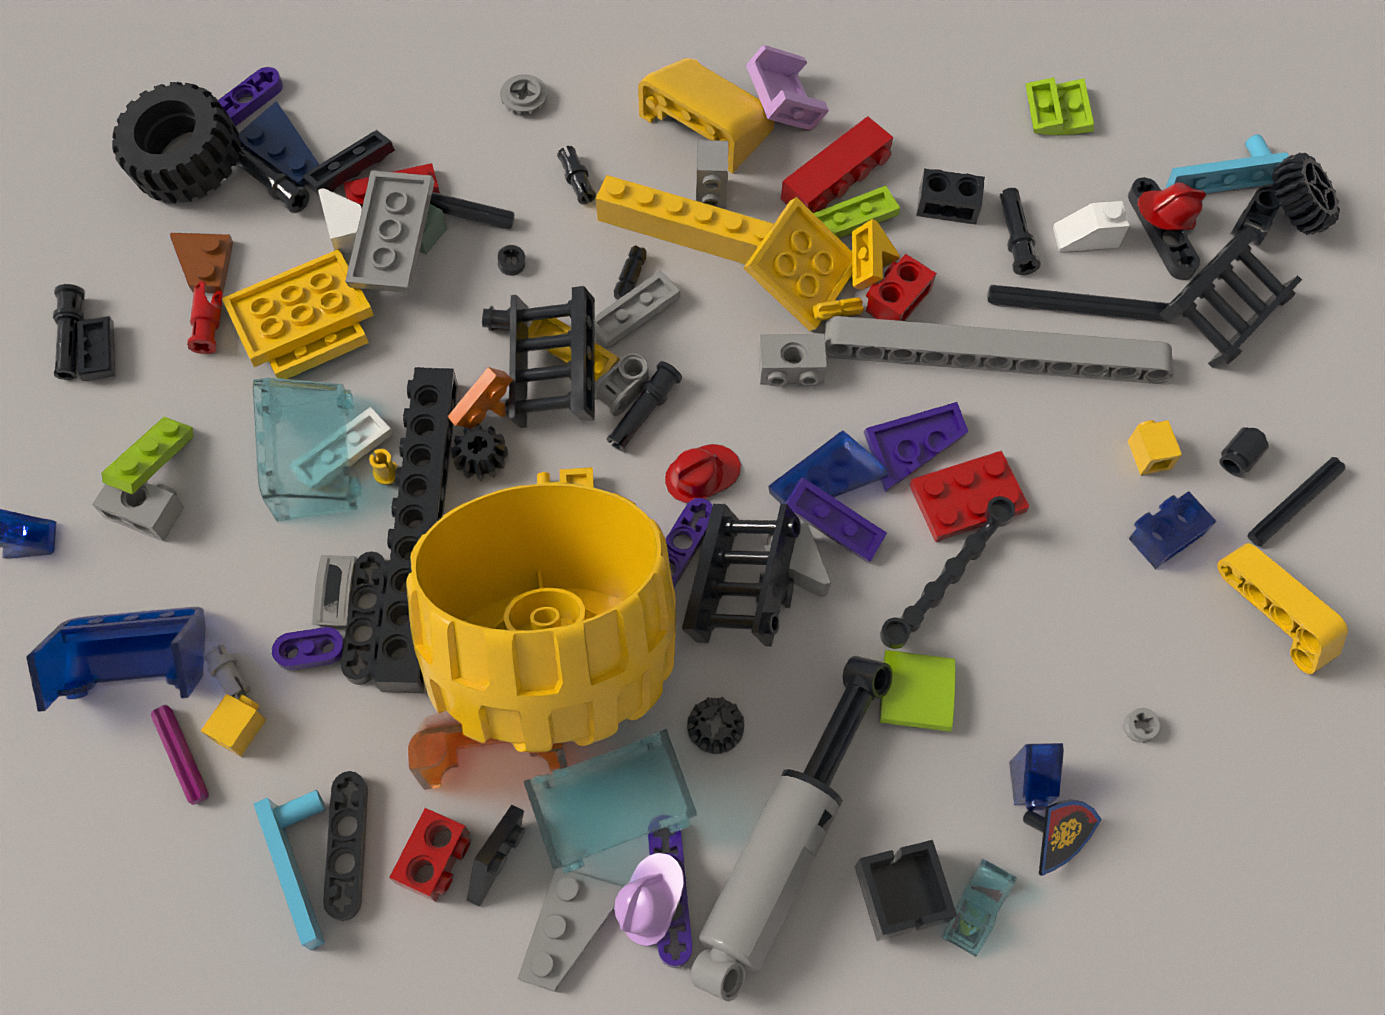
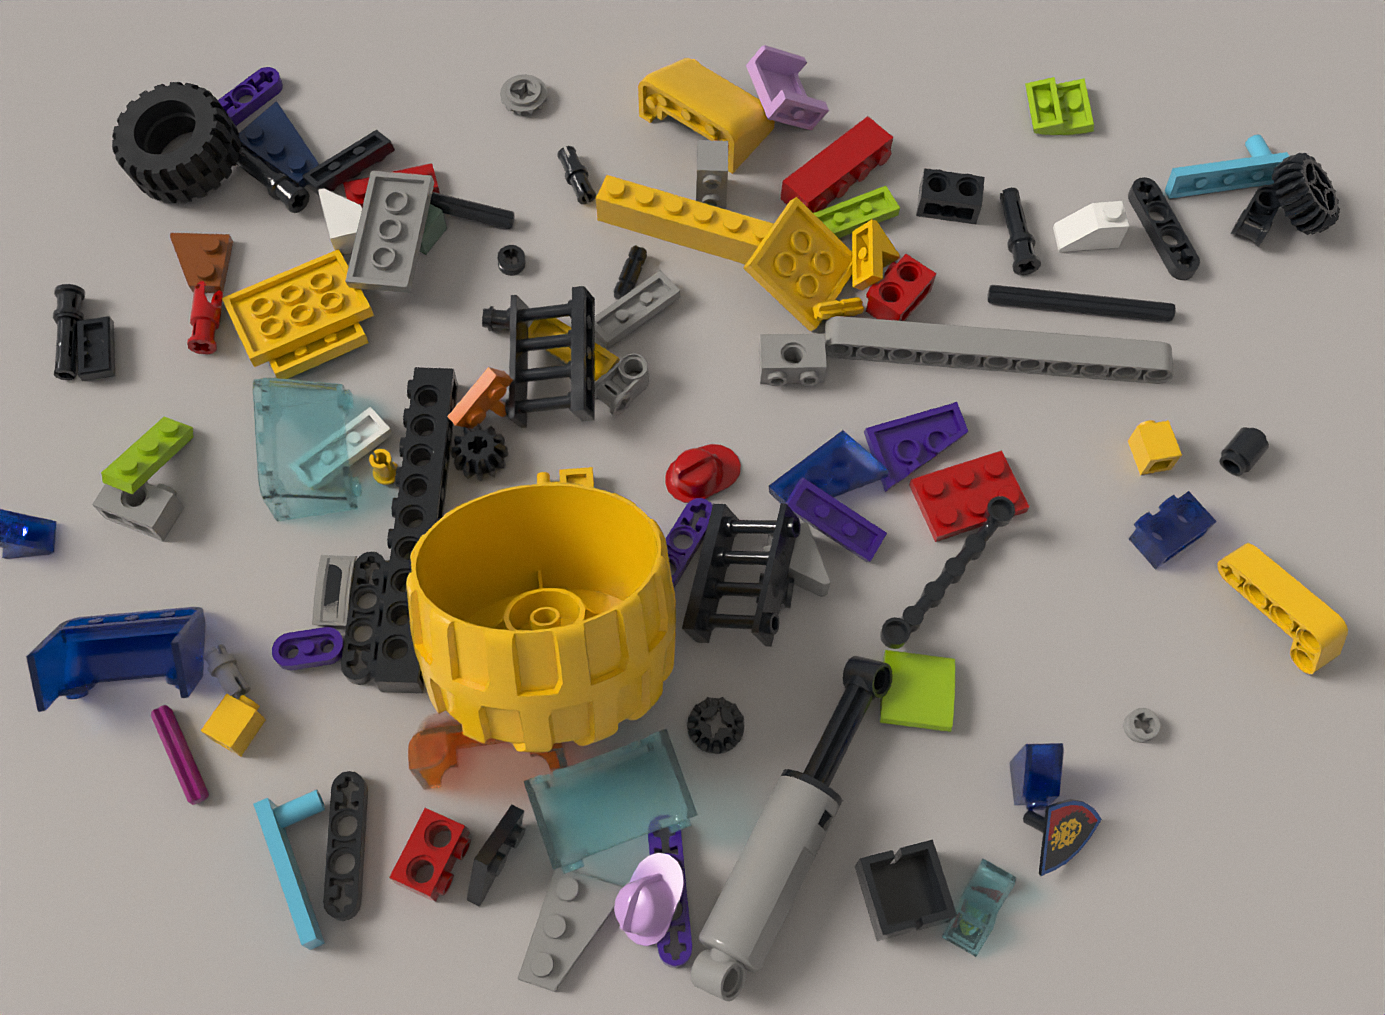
(652, 395): black pin -> none
(1172, 207): red piece -> none
(1202, 287): black fence -> none
(1296, 501): black axle -> none

